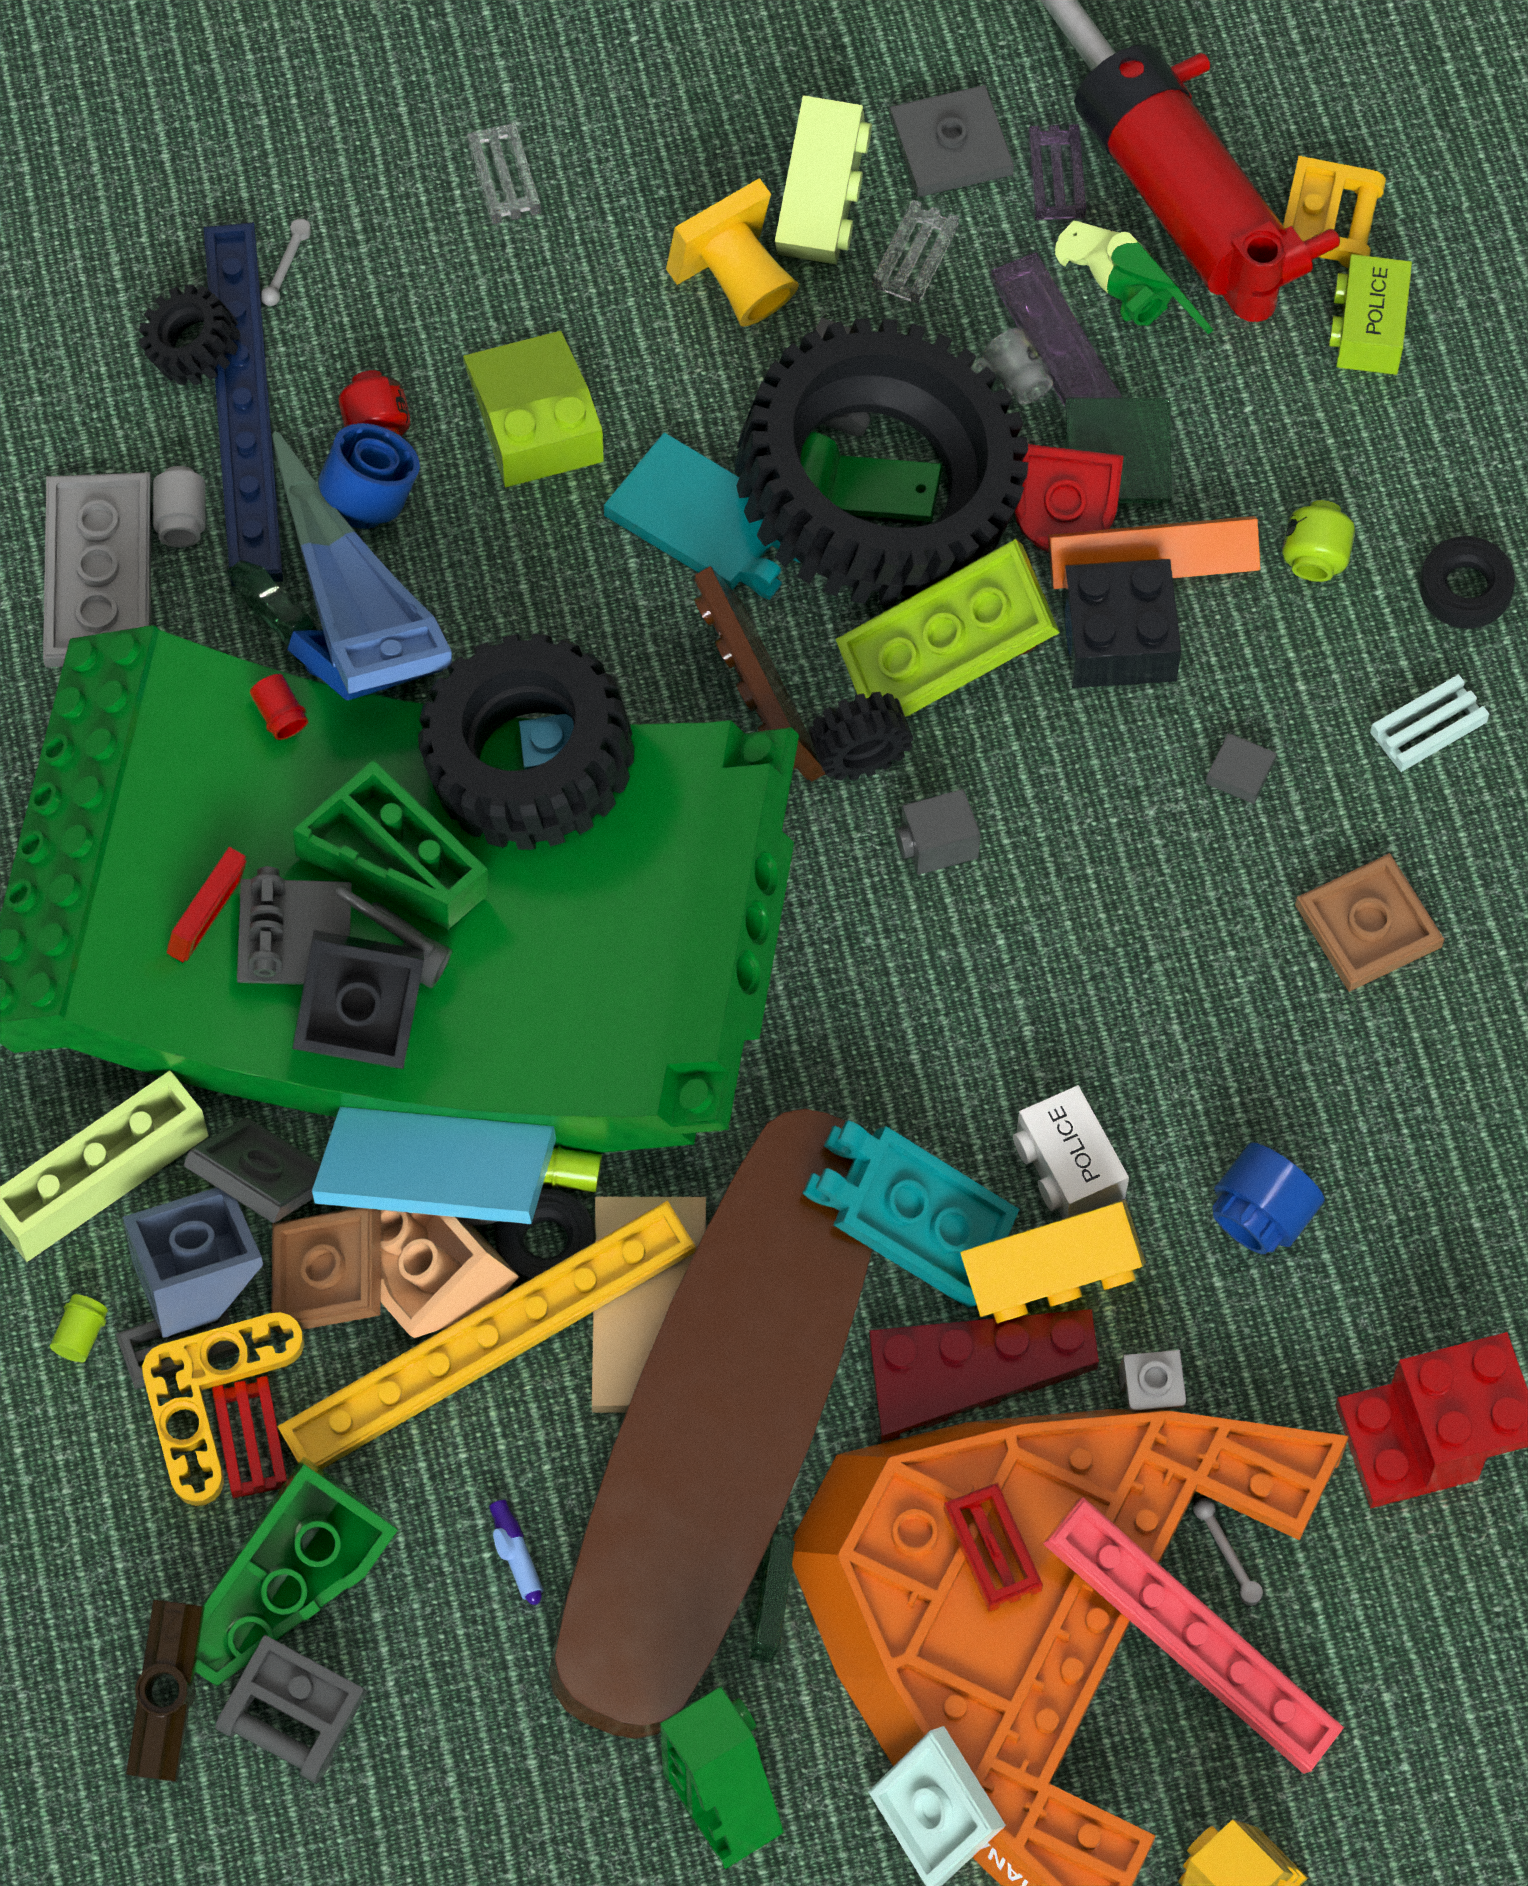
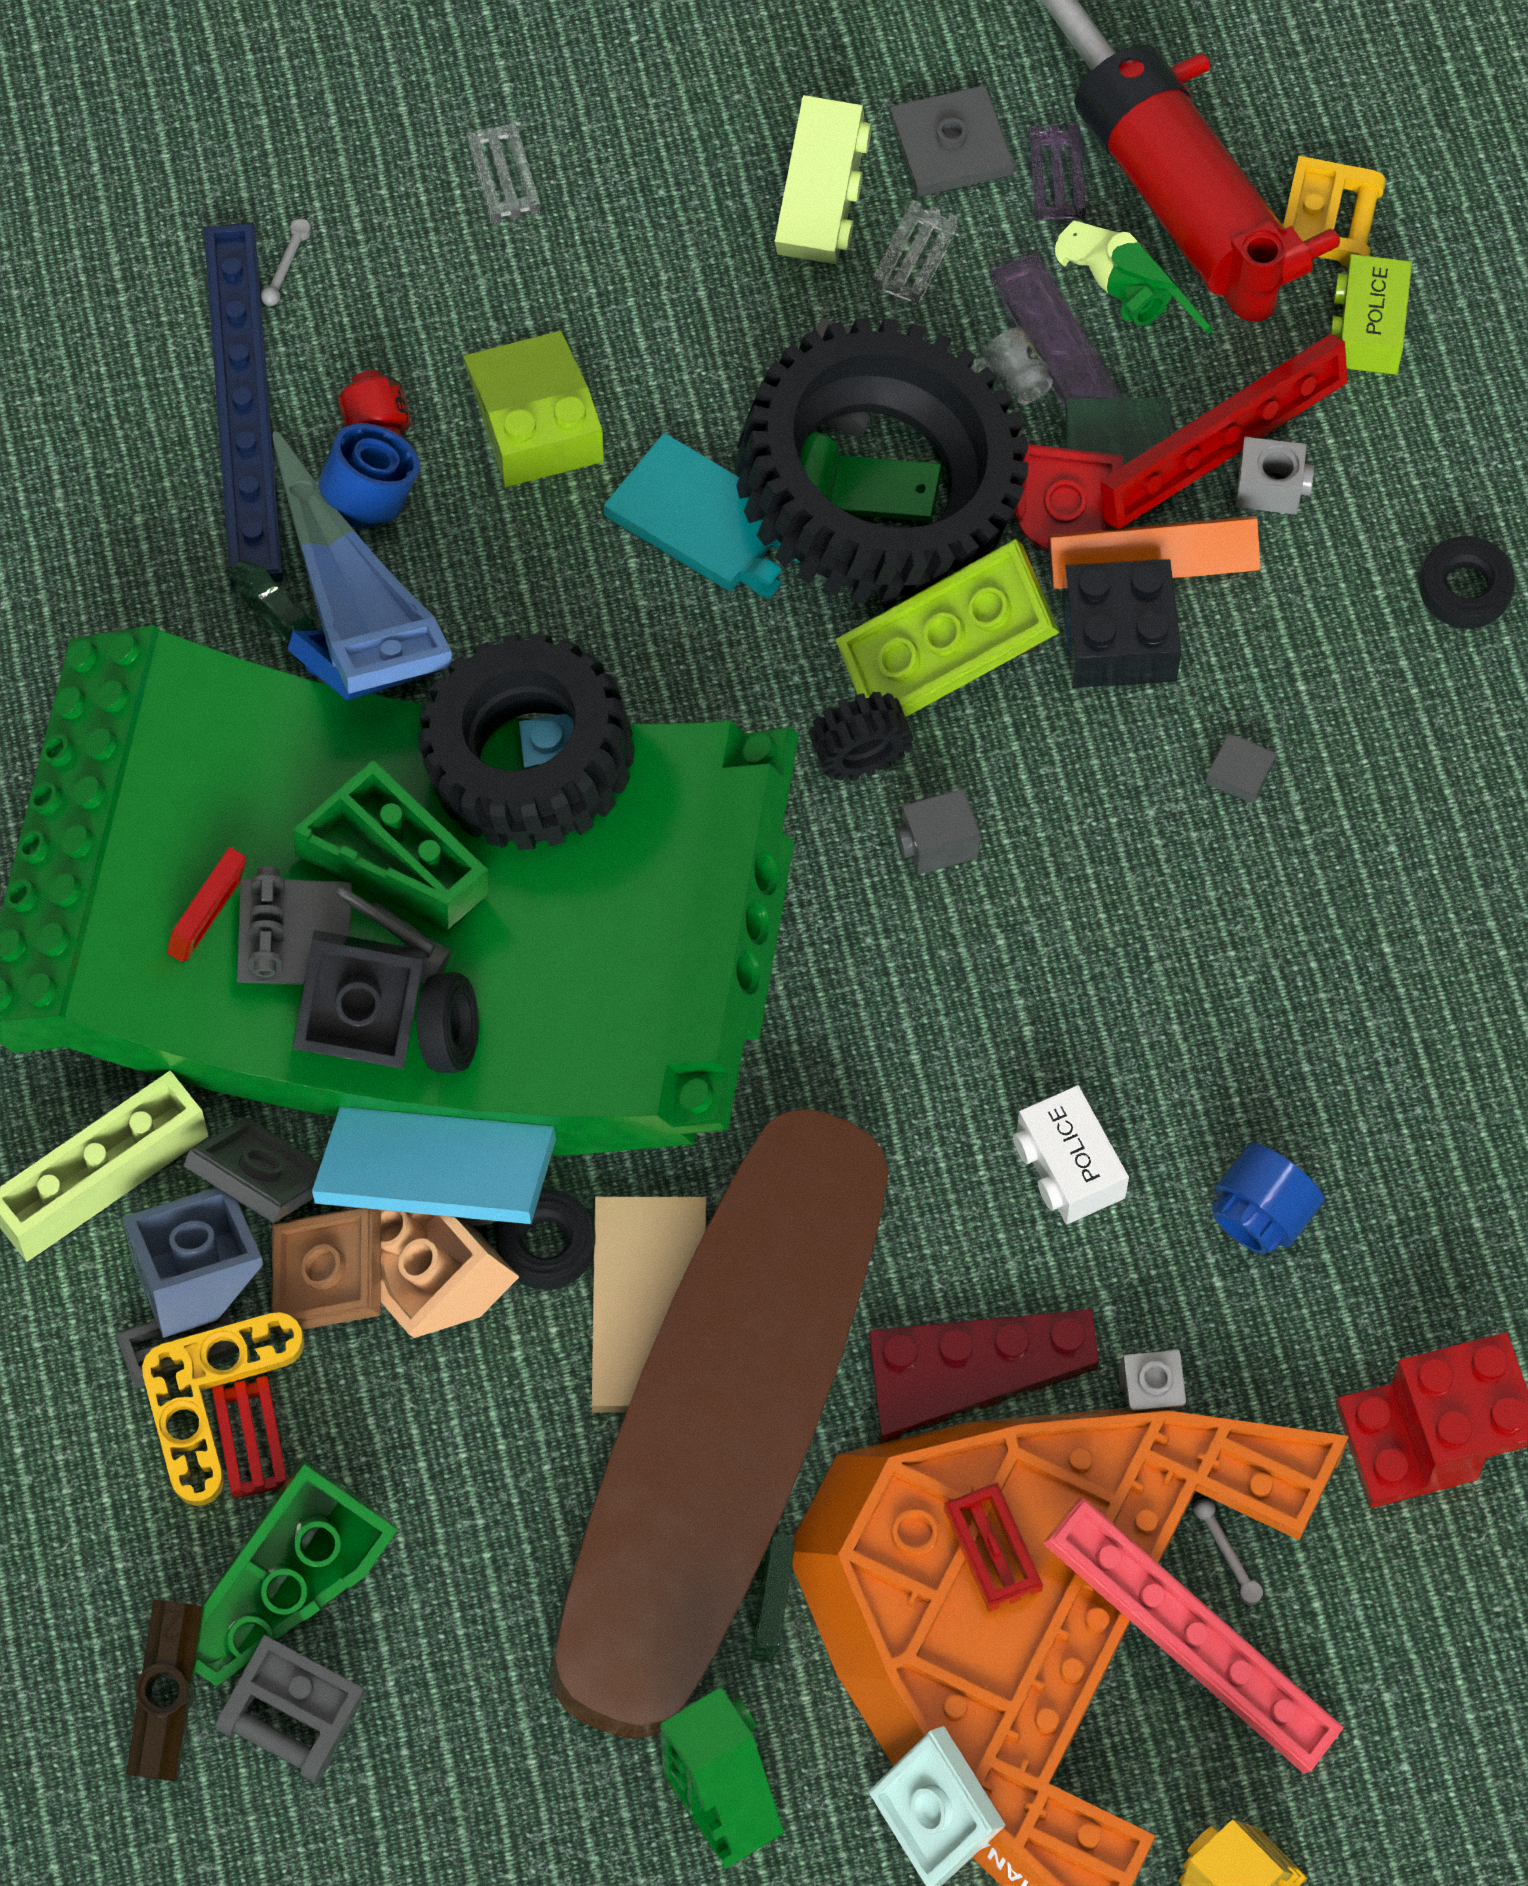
(78, 1328): lime piece -> none
(95, 557): light grey tile -> none
(177, 315): black tyre -> none
(179, 506): light grey brick -> none
(279, 706): red piece -> none
(447, 1022): none -> black tyre
(488, 1338): yellow tile -> none
(512, 1547): light blue piece -> none
(573, 1169): lime piece -> none
(728, 244): yellow plant -> none
(745, 652): reddish brown tile -> none
(910, 1206): teal tile -> none
(1054, 1261): yellow wedge -> none
(1222, 431): none -> red plate
(1264, 493): none -> light grey brick
(1318, 541): lime head -> none
(1369, 922): medium nougat tile -> none
(1463, 701): light aqua tile -> none

